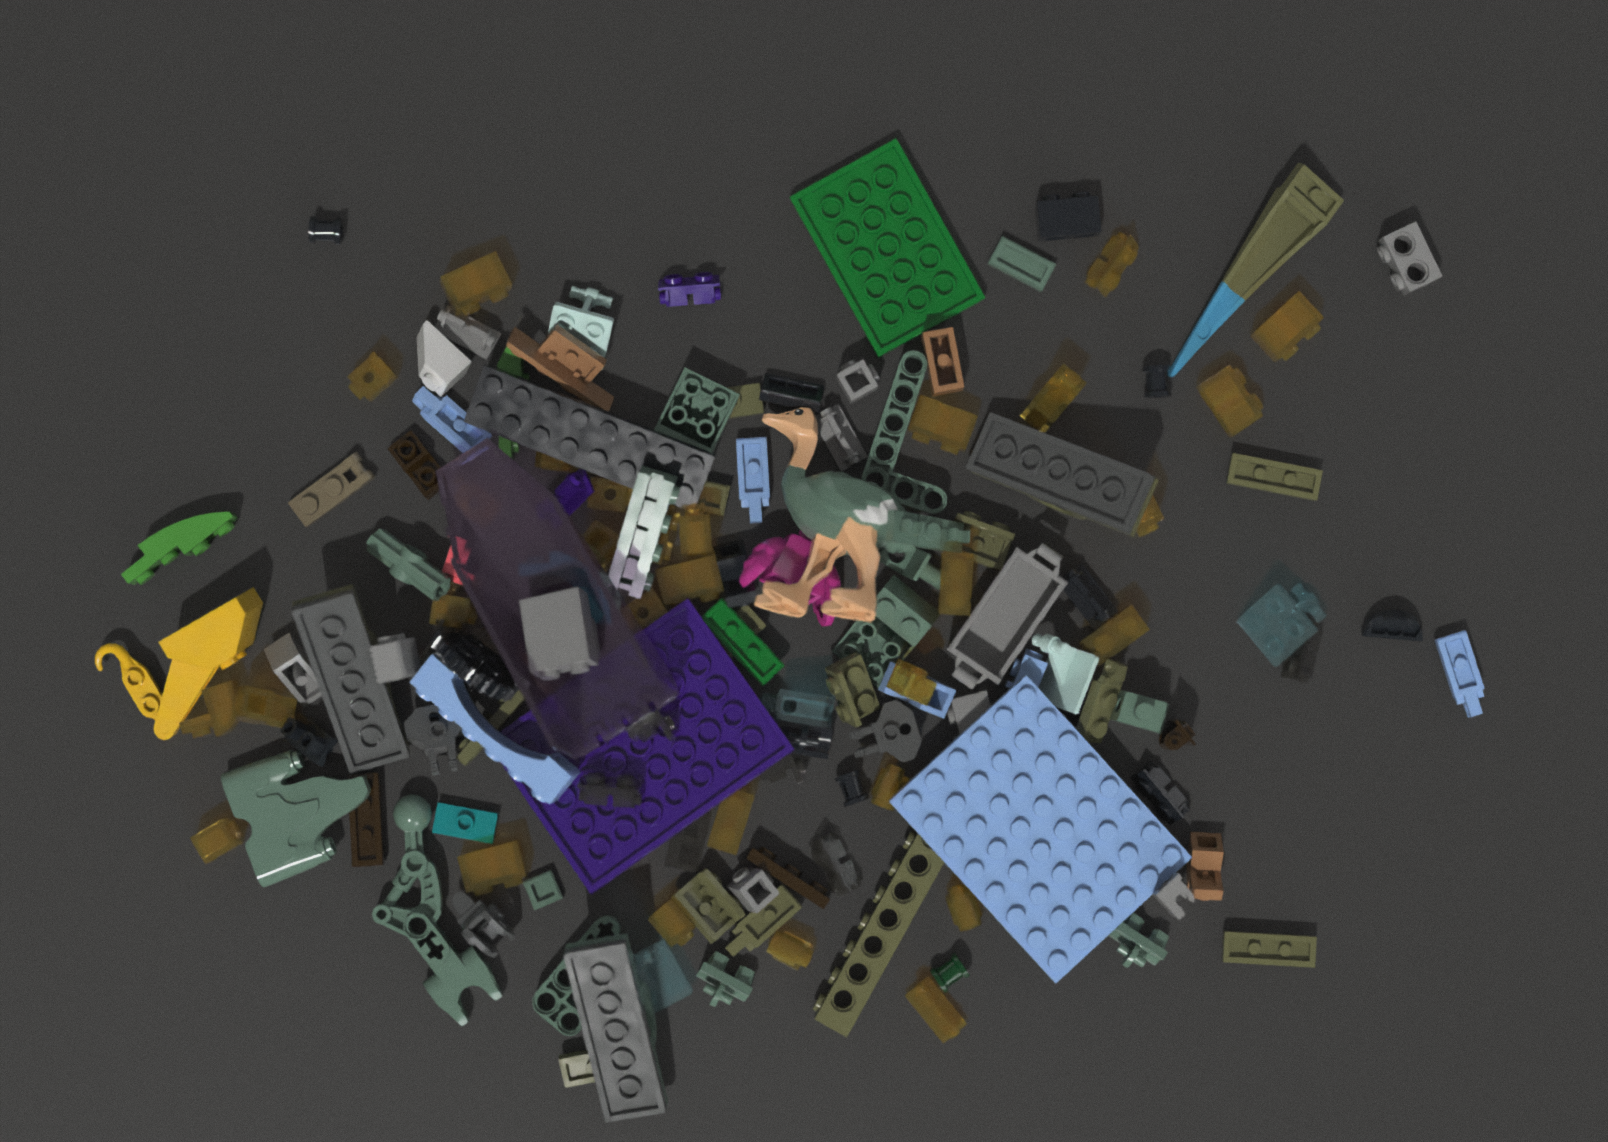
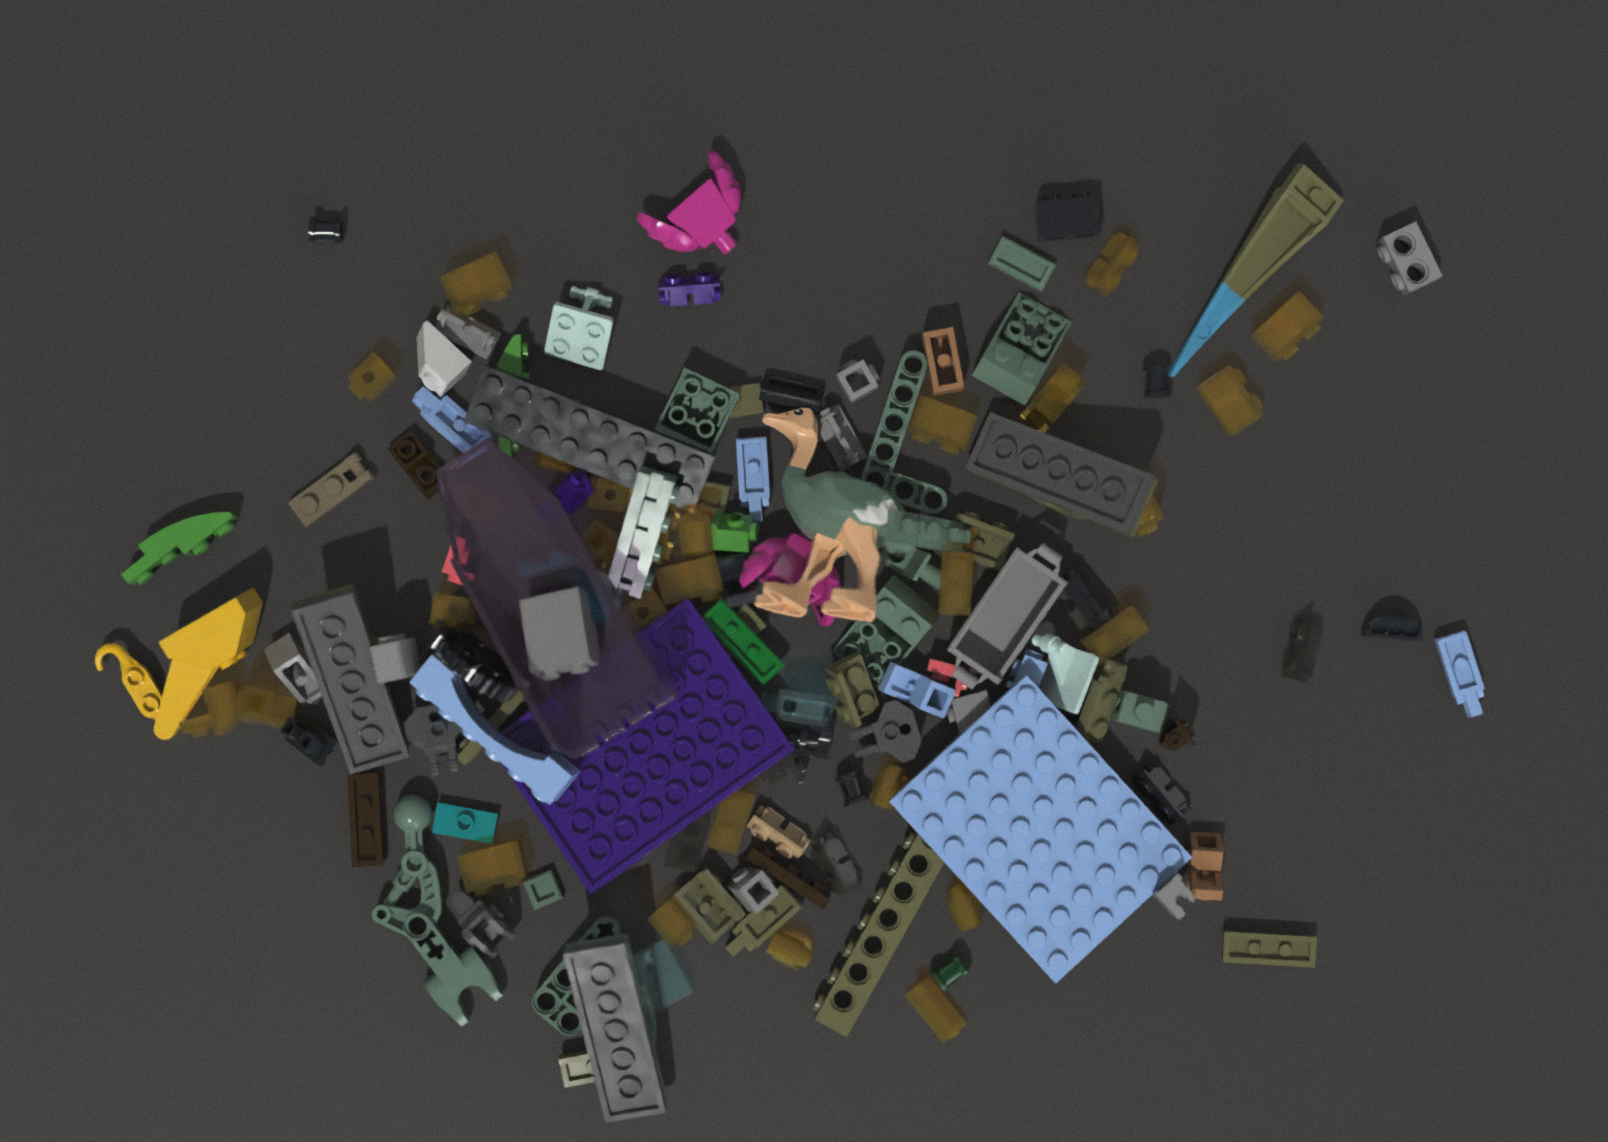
(217, 840): clear yellow brick -> none
(289, 817): sand green rock -> none
(408, 564): sand green piece -> none
(564, 361): medium nougat bracket -> none
(624, 788): clear smoke hinge -> none
(646, 727): clear smoke bracket -> none
(701, 215): none -> dark pink torso
(733, 531): none -> bright green brick
(737, 986): sand green hips -> none
(788, 842): none -> tan hinge
(887, 248): green plate -> none
(911, 682): clear yellow brick -> none
(943, 671): none -> coral bracket
(1022, 348): none -> sand green slope
(1136, 946): sand green hips -> none
(1274, 476): olive plate -> none
(1280, 624): clear light blue plate -> none

